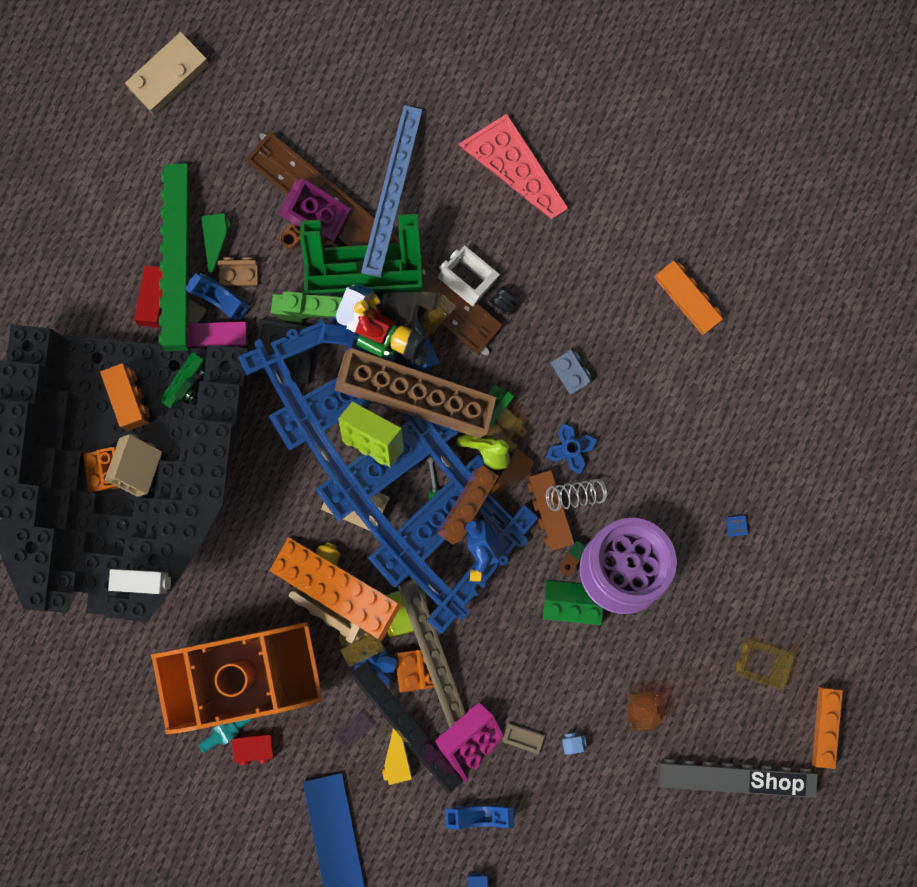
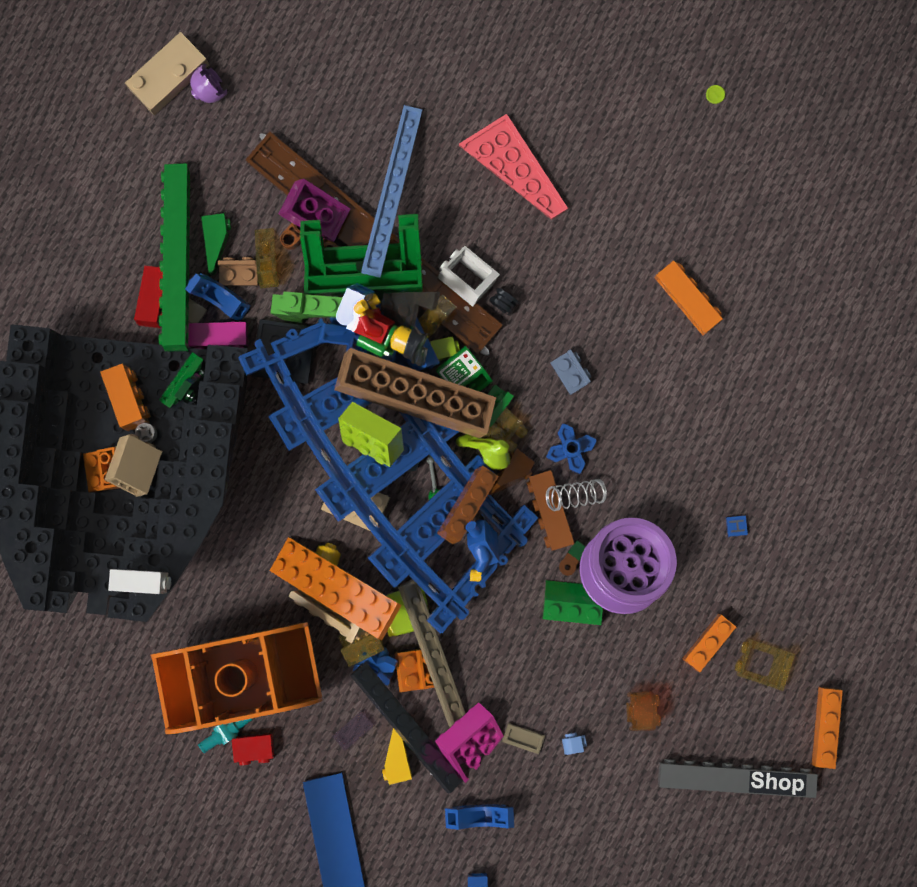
(143, 430): none -> light grey wheel
(204, 85): none -> medium lavender cylinder
(266, 258): none -> clear yellow slope
(445, 348): none -> lime brick
(464, 371): none -> slope
(709, 642): none -> orange brick
(715, 94): none -> lime piece

